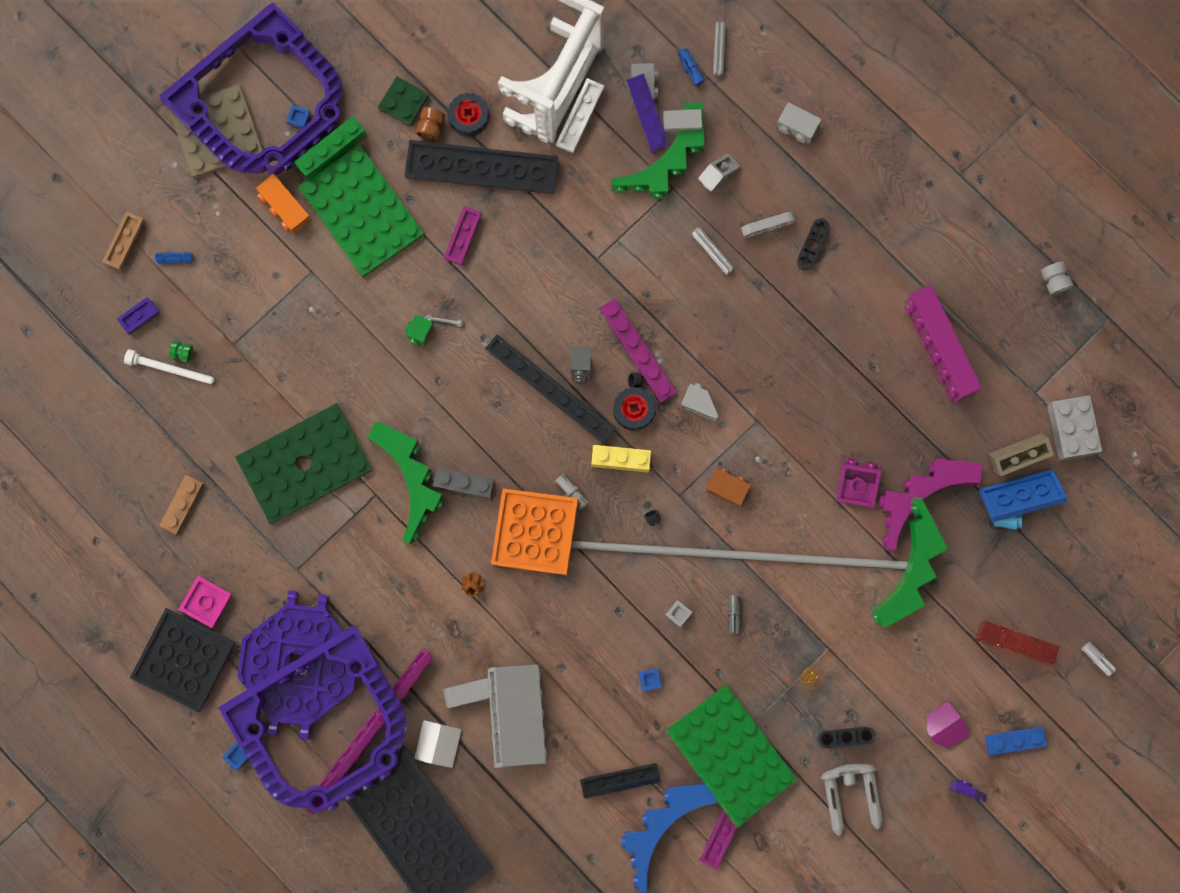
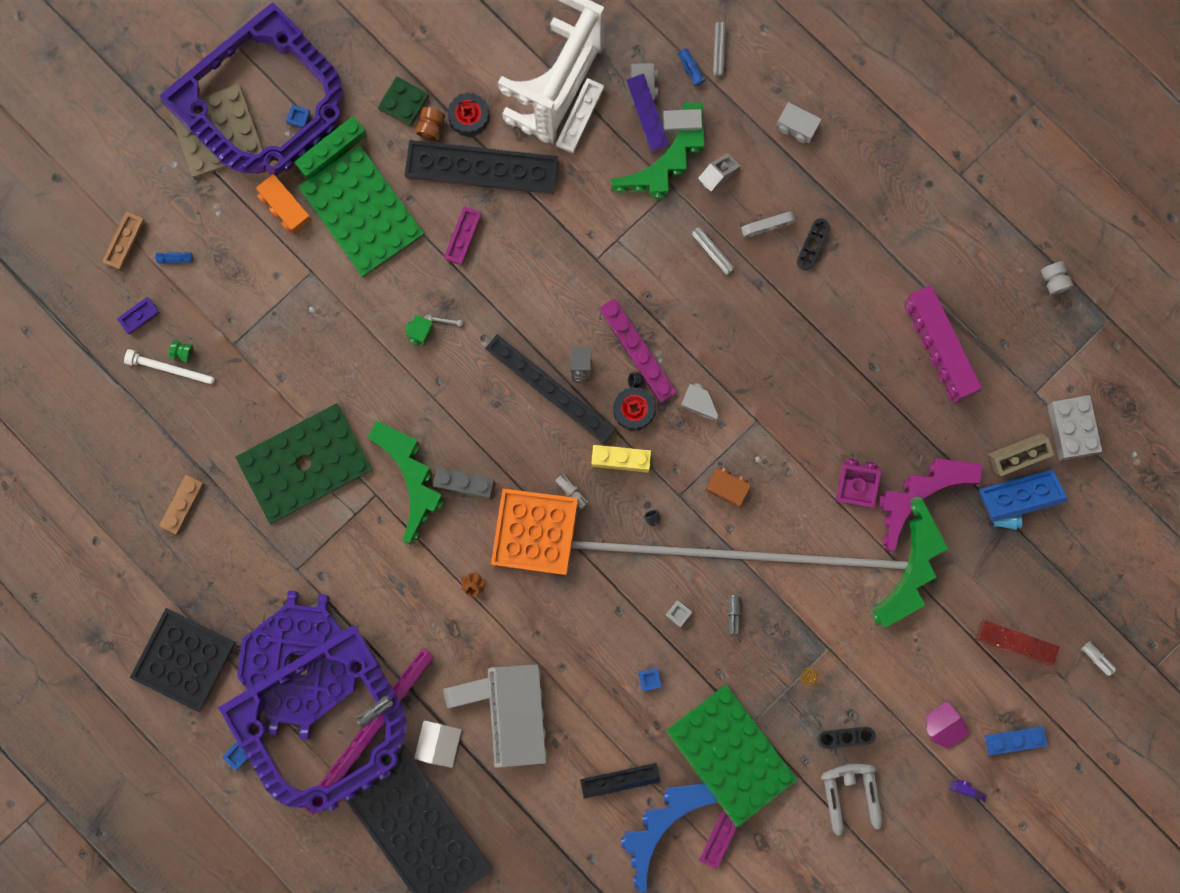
(205, 602): dark pink plate -> none
(374, 711): none -> dark grey axle

